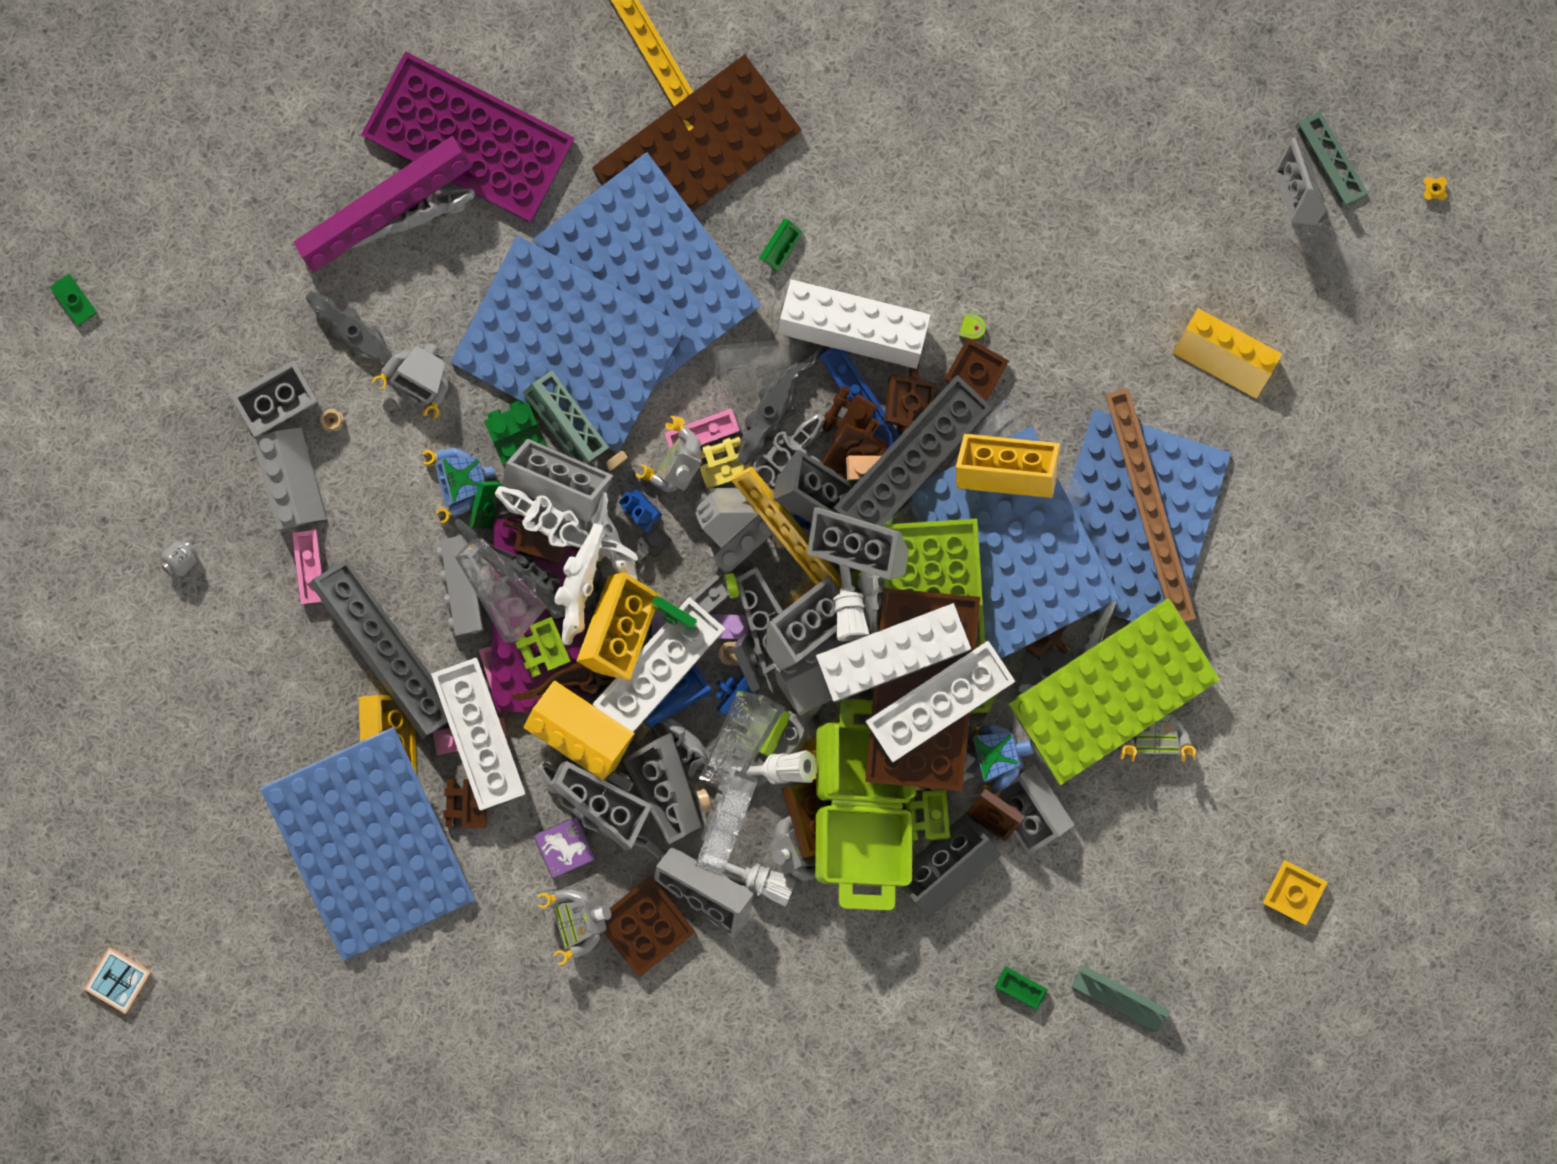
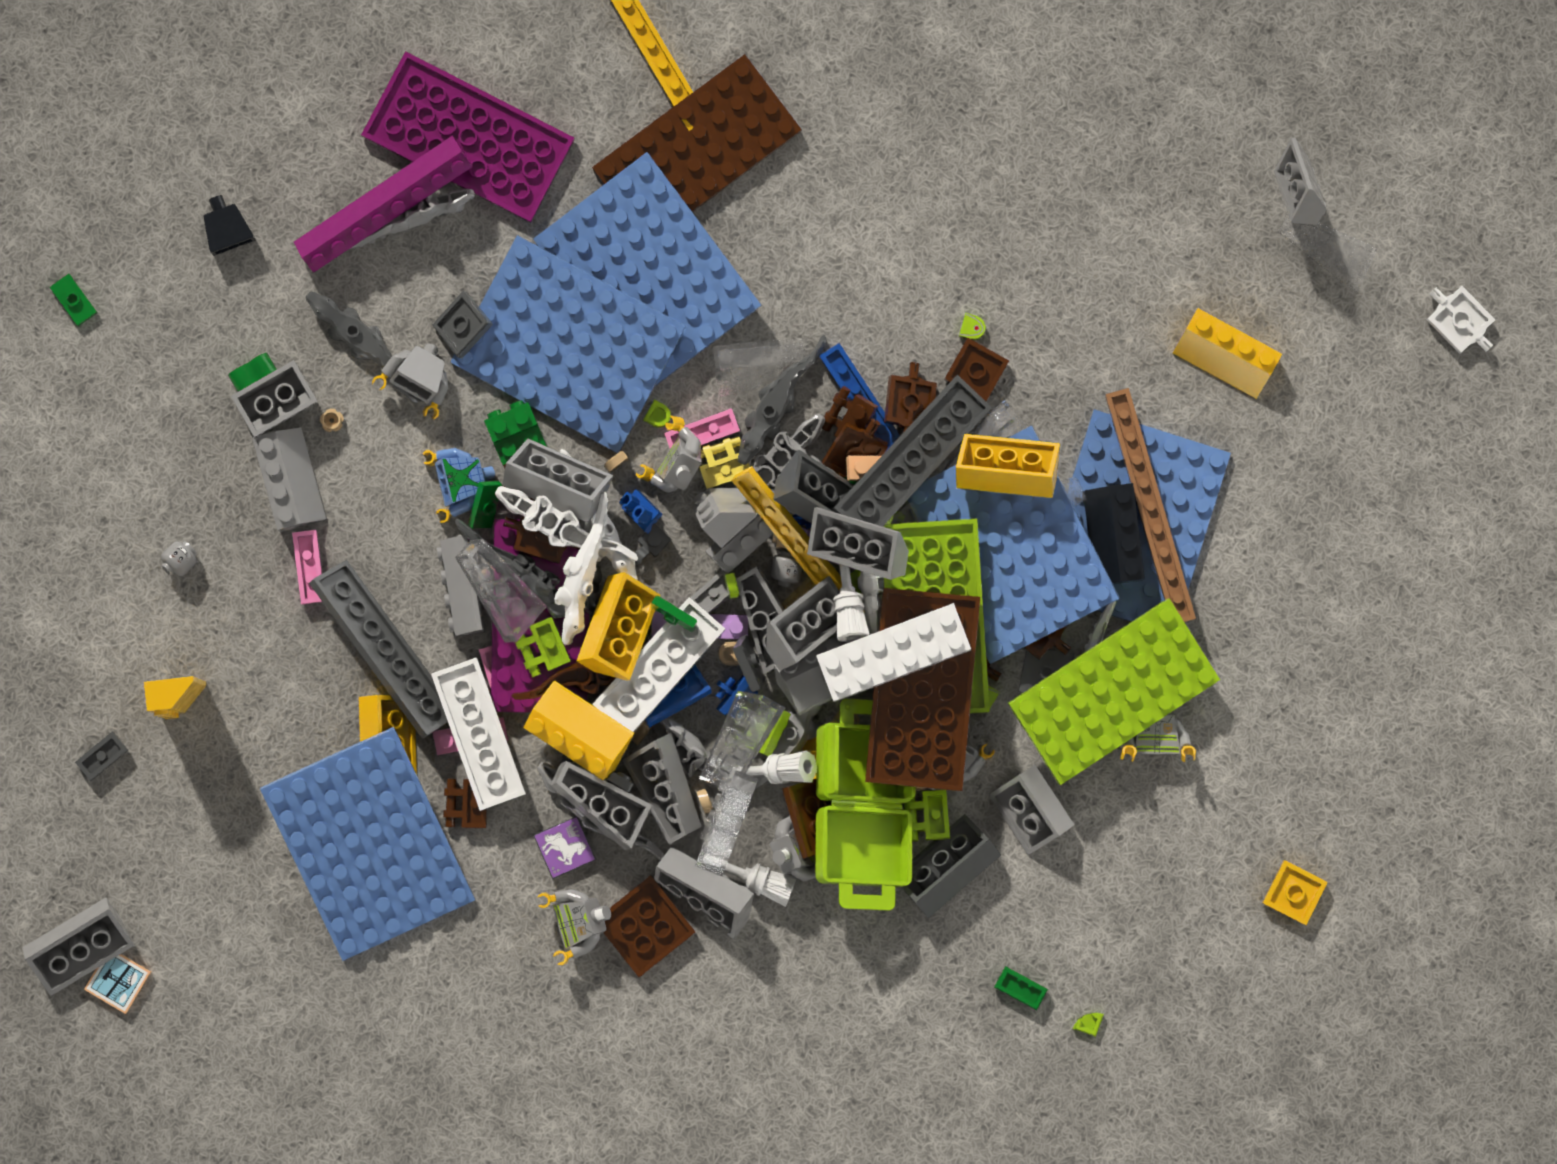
(78, 946): none -> light grey slope
(101, 756): none -> dark grey plate
(172, 696): none -> yellow slope
(226, 227): none -> black torso
(252, 371): none -> green axle
(462, 324): none -> dark grey tile
(561, 422): sand green fence -> none
(657, 415): none -> lime tile
(781, 244): green plate -> none
(785, 569): none -> light grey head
(853, 324): white brick -> none
(940, 701): white plate -> none
(995, 814): reddish brown plate -> none
(999, 755): medium blue torso -> none
(1089, 1023): none -> lime tile
(1115, 531): none -> black slope
(1120, 998): sand green fence -> none
(1326, 162): sand green fence -> none
(1430, 193): yellow plate -> none
(1460, 319): none -> white plate

